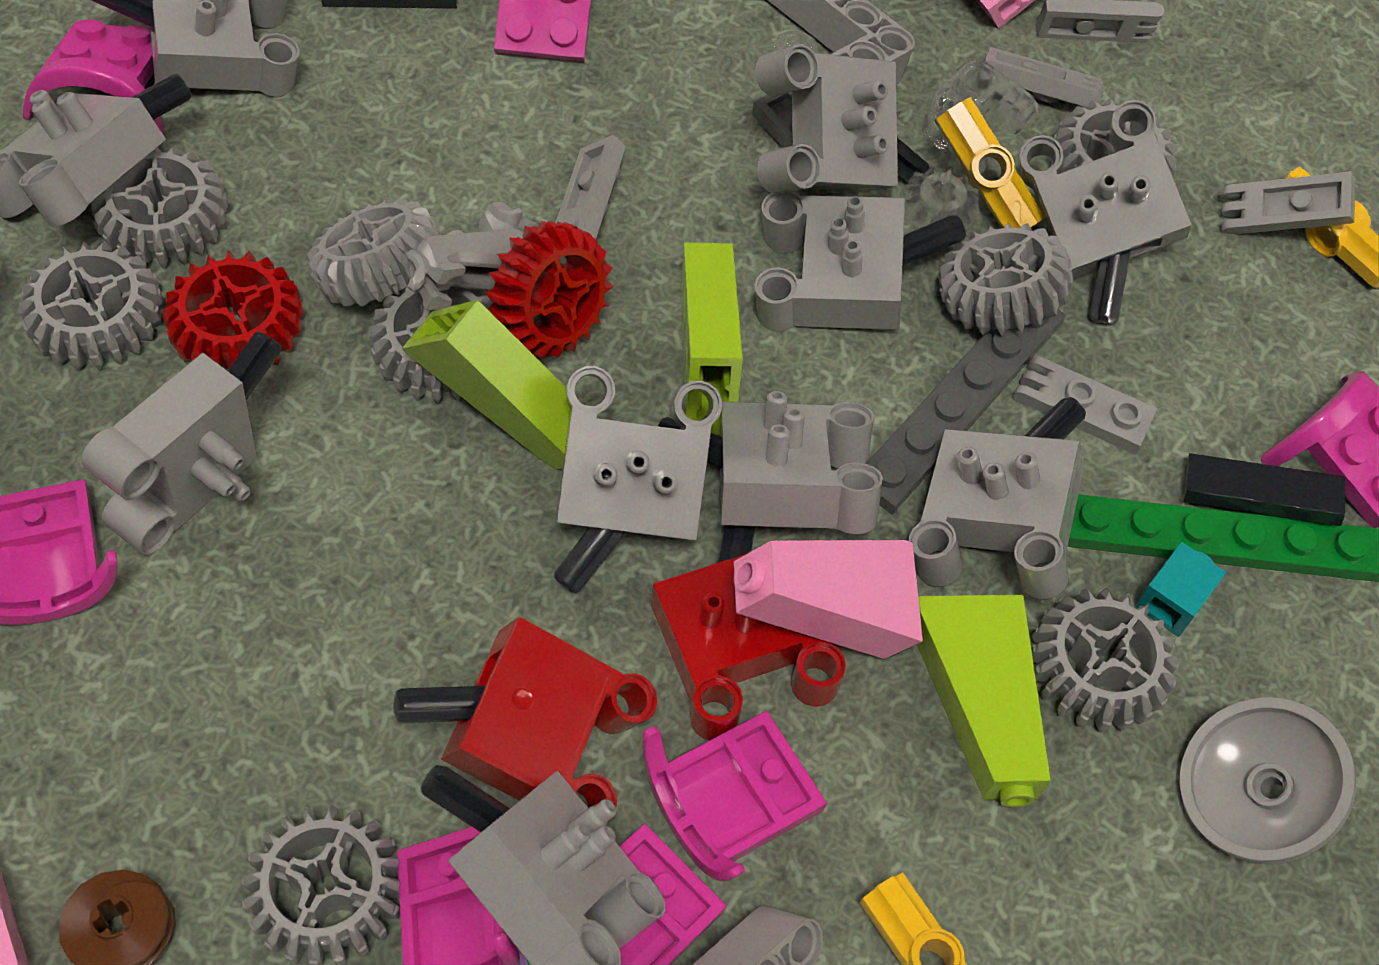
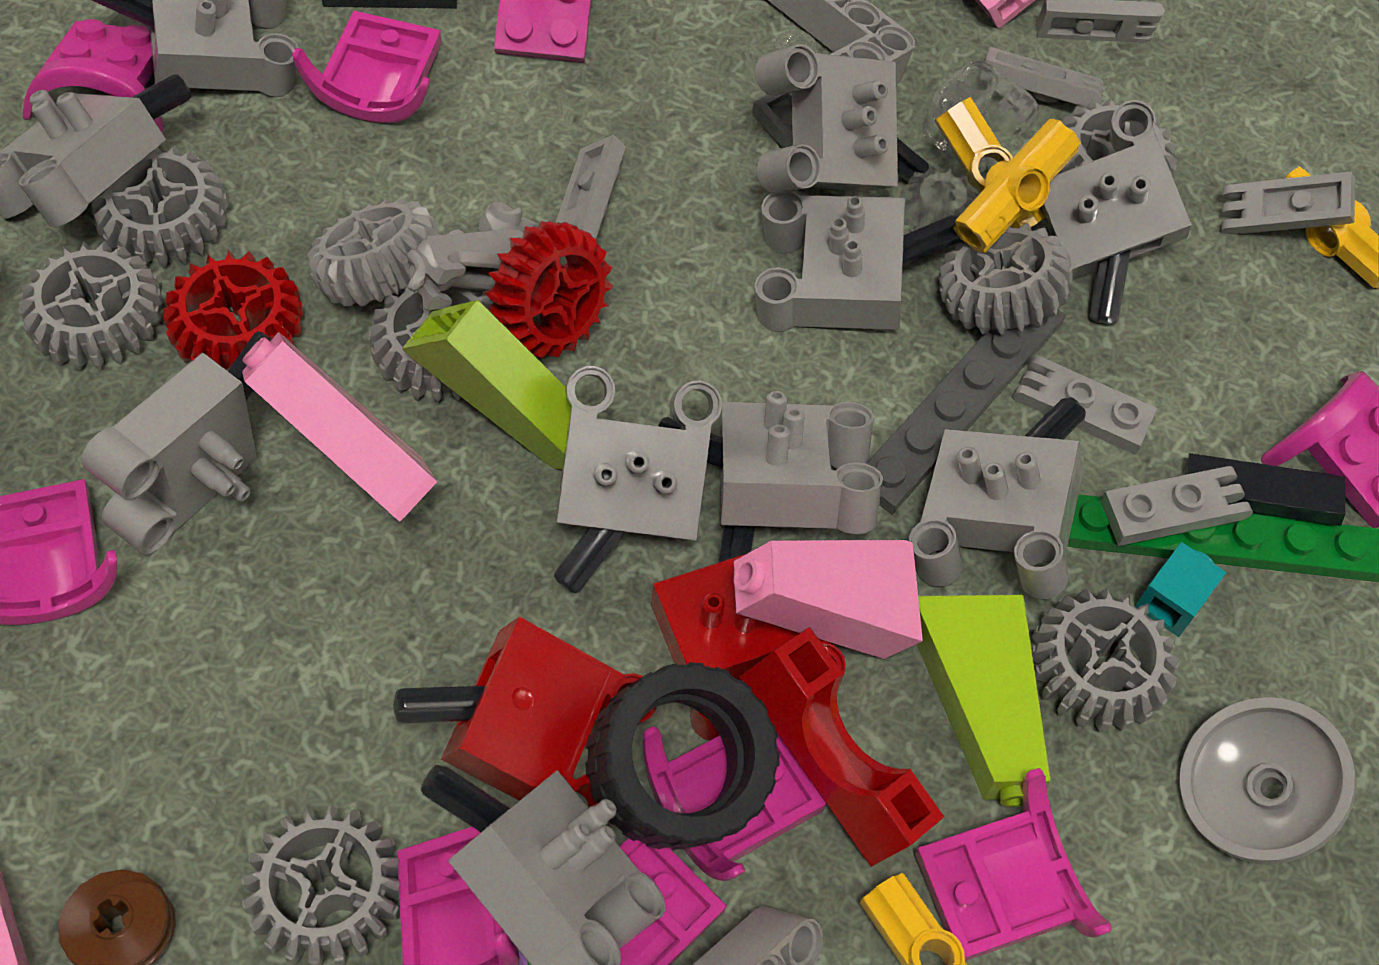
(338, 425): none -> bright pink slope
(375, 69): none -> dark pink piece
(710, 325): lime slope -> none
(747, 741): none -> black tyre
(875, 803): none -> red arch
(1008, 879): none -> dark pink piece
(1017, 185): none -> yellow piece
(1174, 505): none -> light grey hinge

